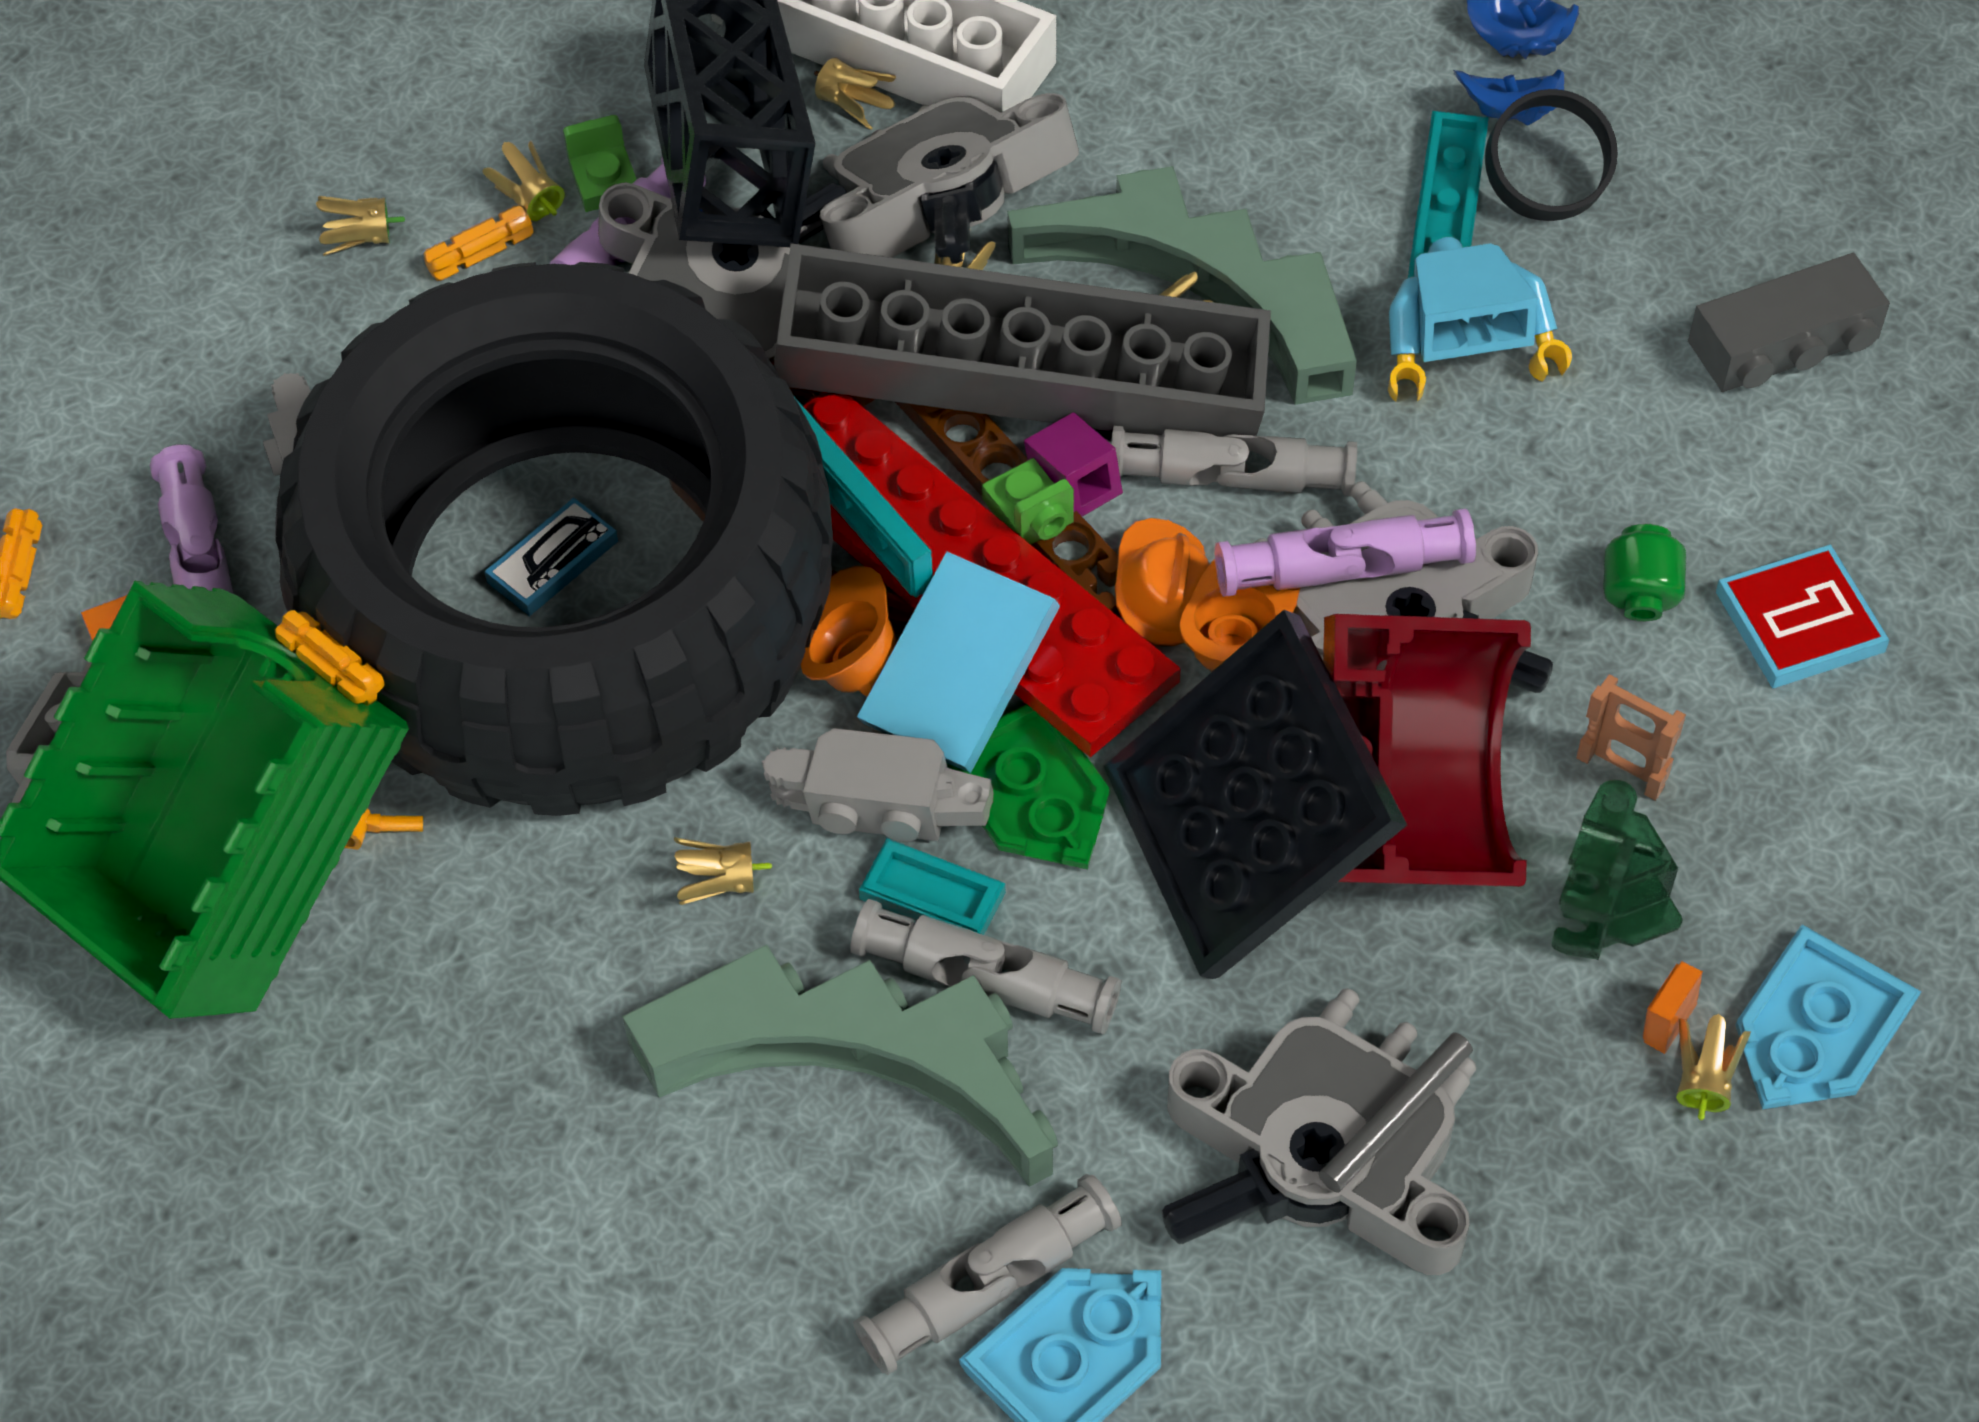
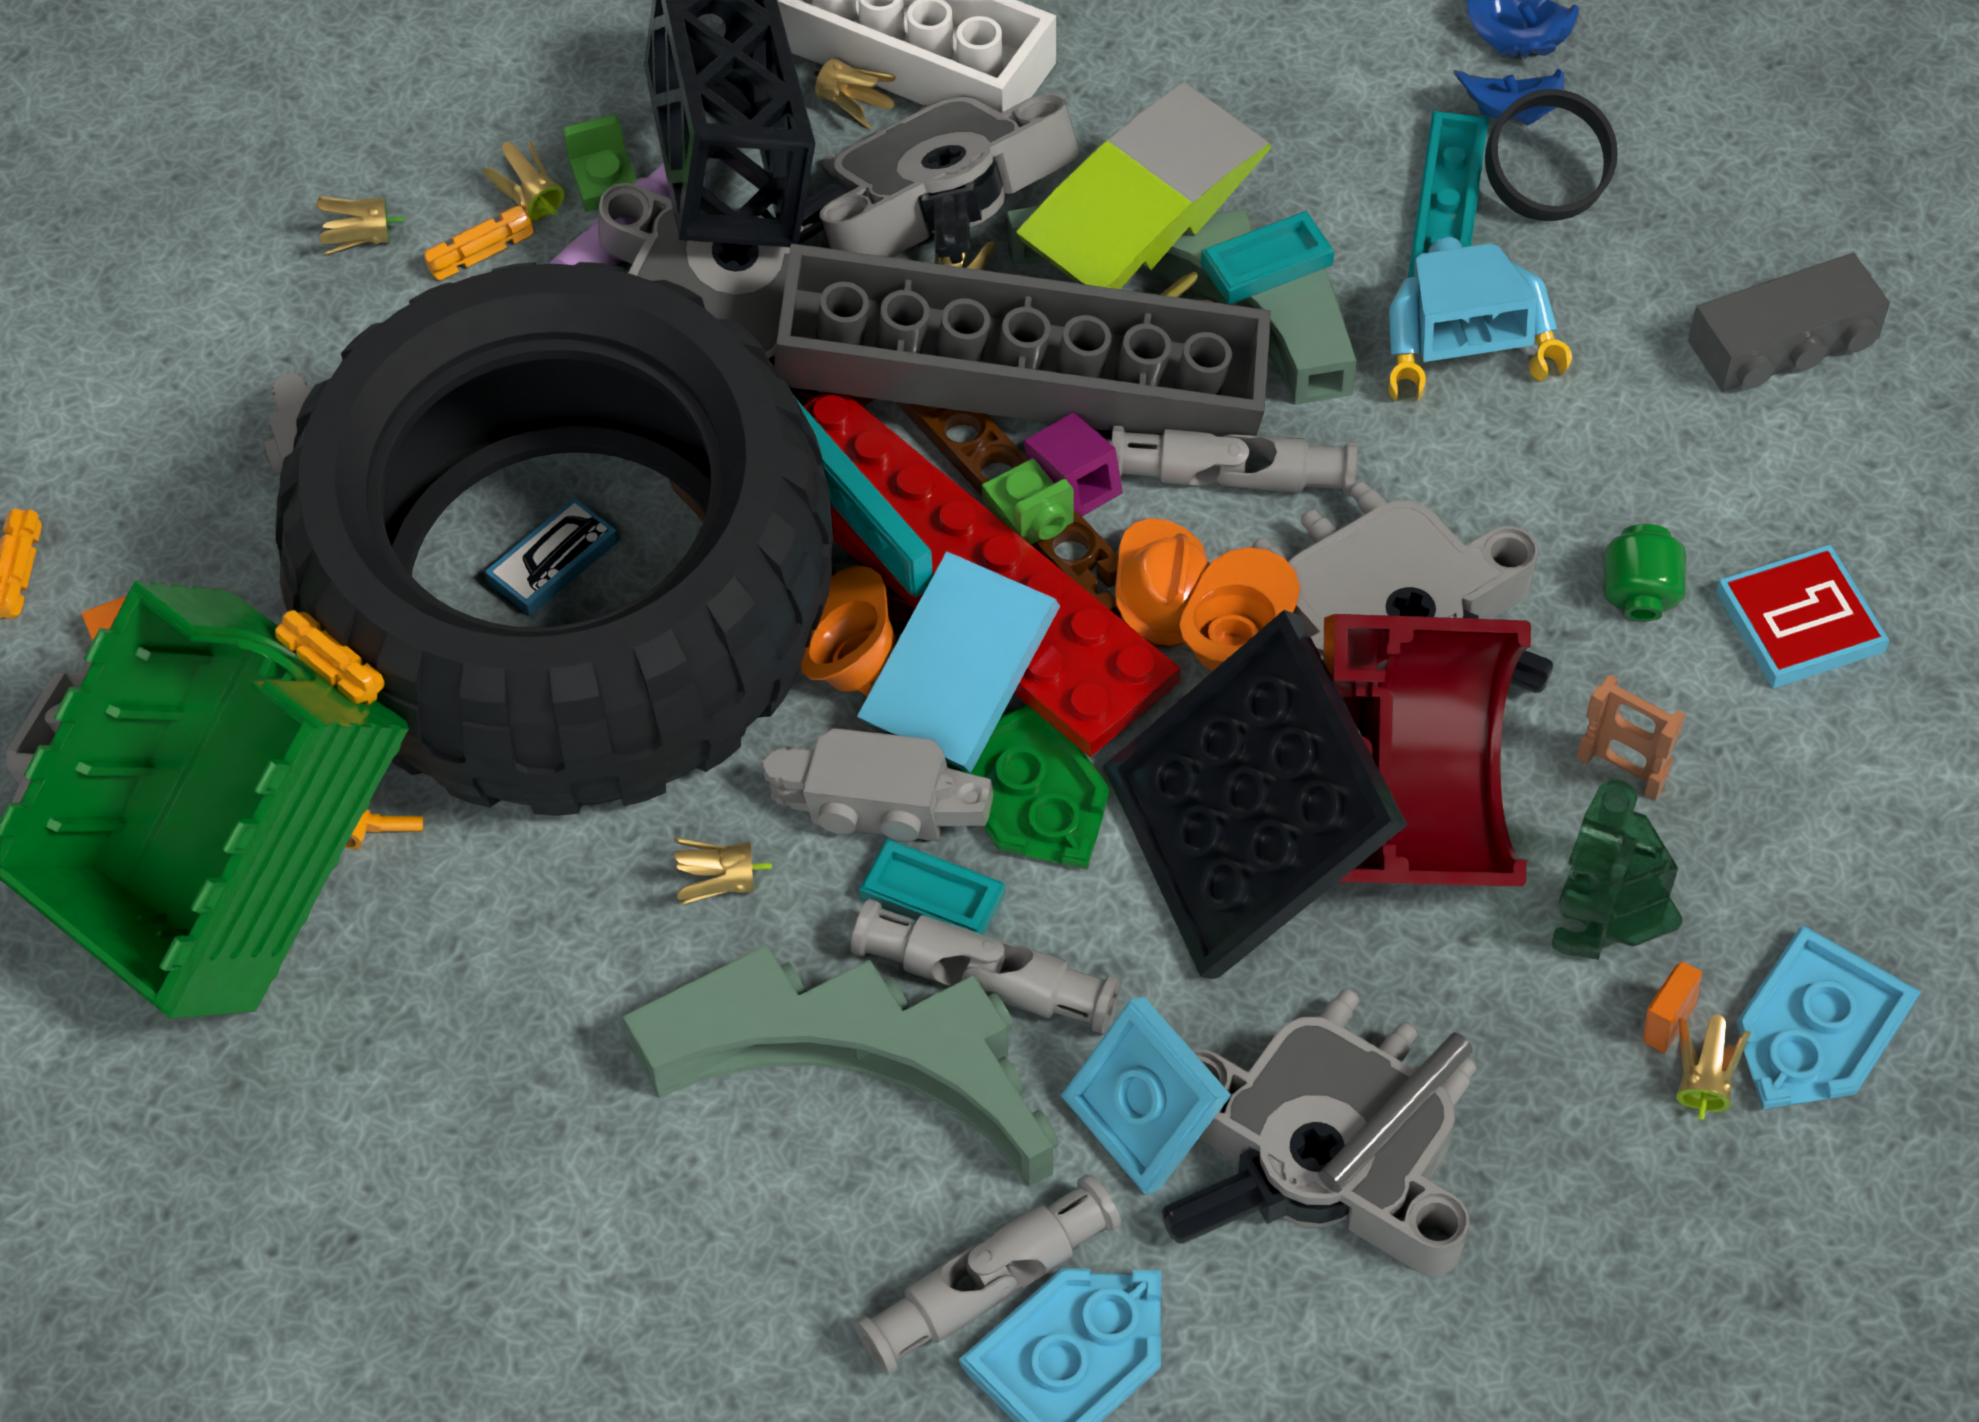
(189, 519): lavender piece -> none
(1144, 189): none -> lime slope
(1145, 1095): none -> medium azure tile
(1267, 257): none -> teal tile
(1296, 559): lavender piece -> none

